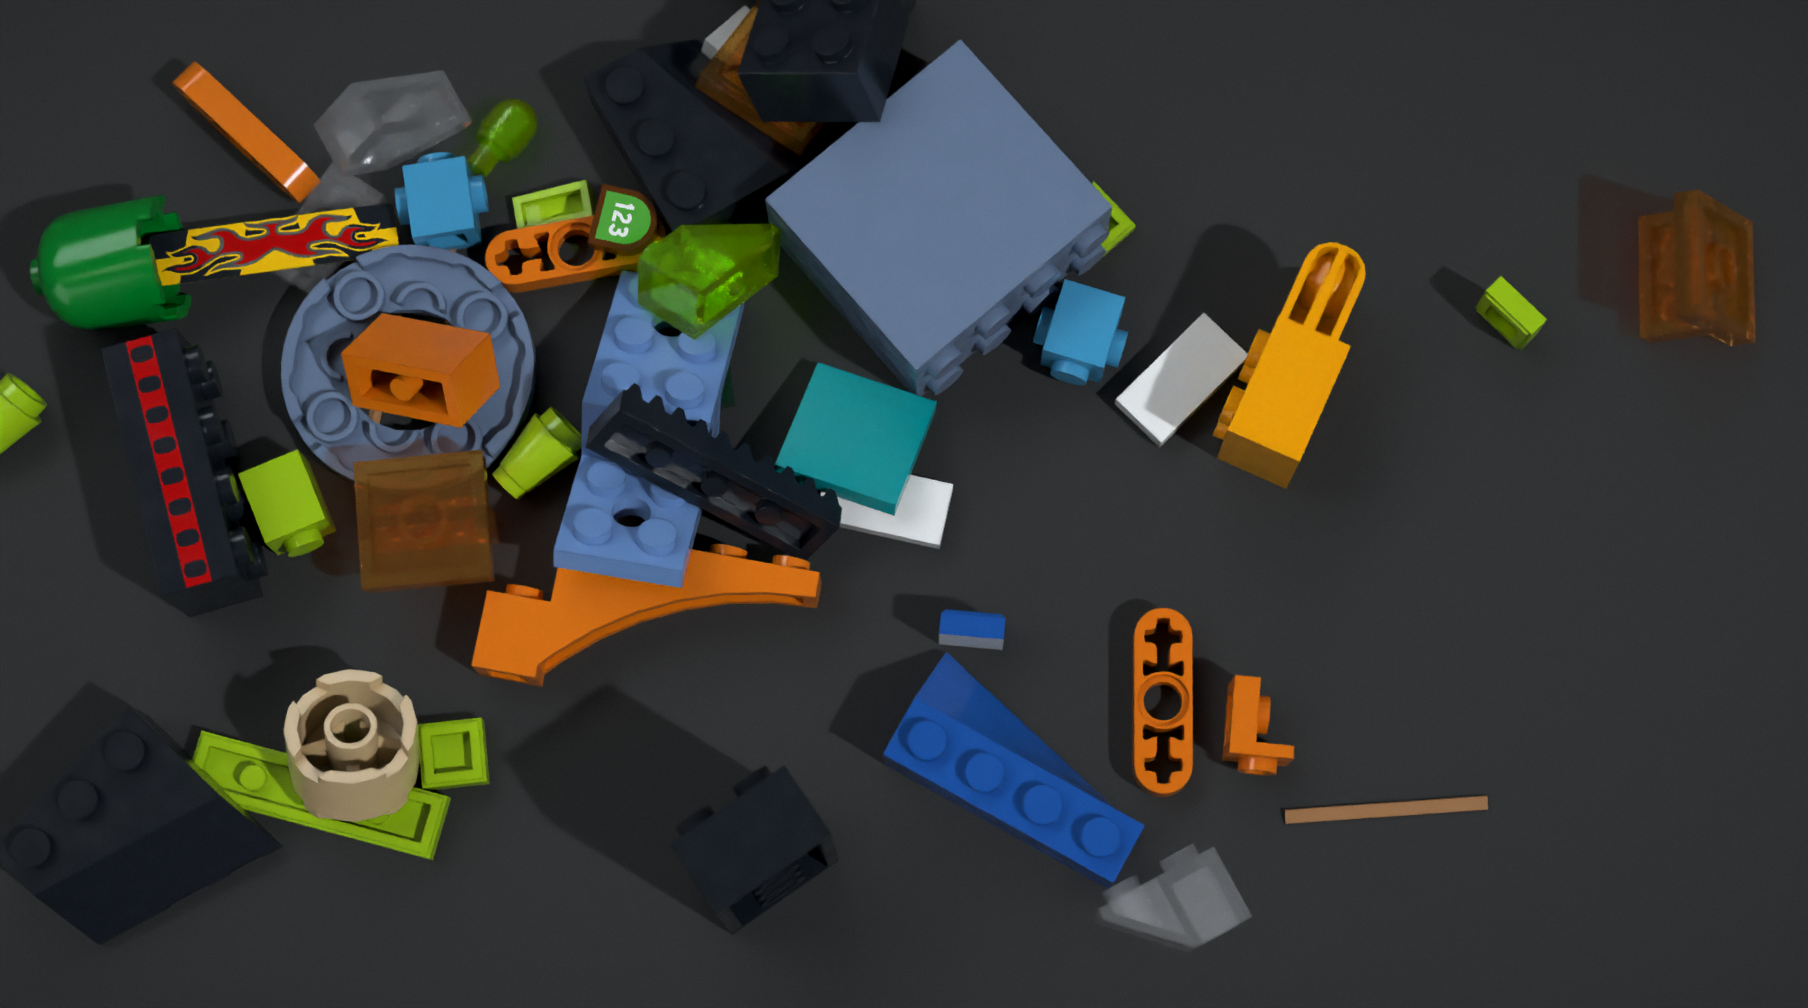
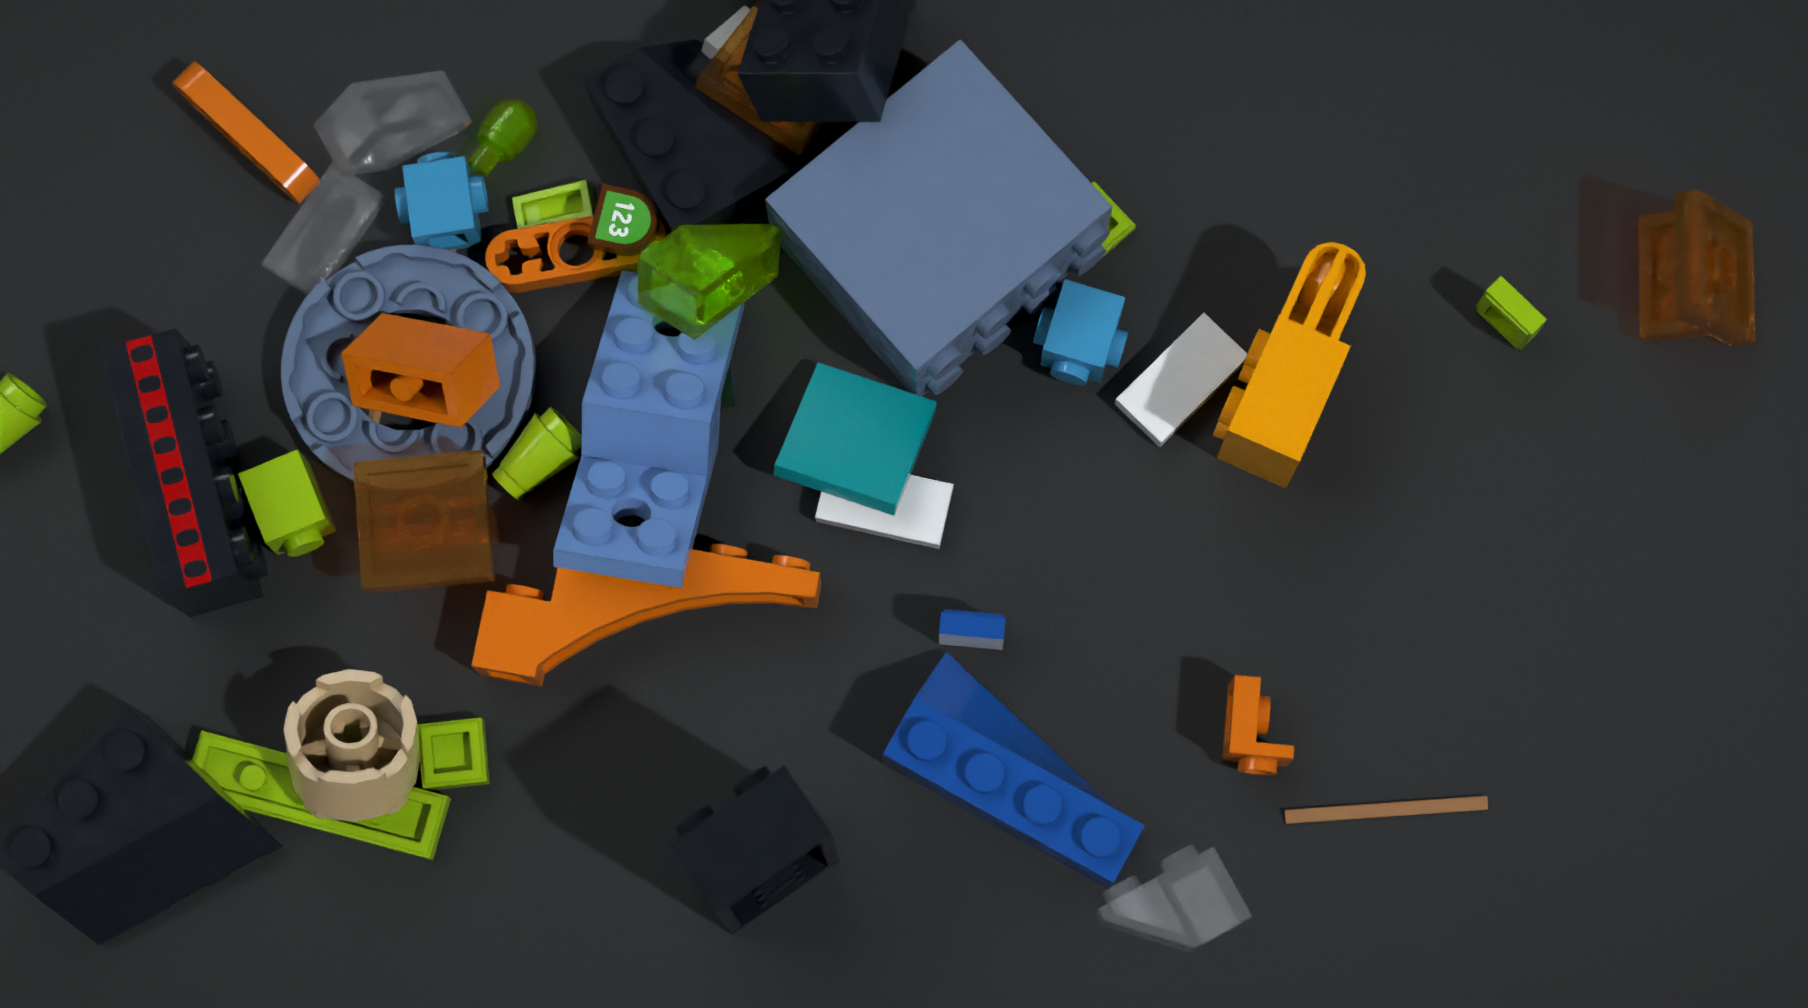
(102, 269): green cylinder -> none
(273, 244): sticker -> none
(715, 474): black gear -> none
(1179, 655): orange beam -> none

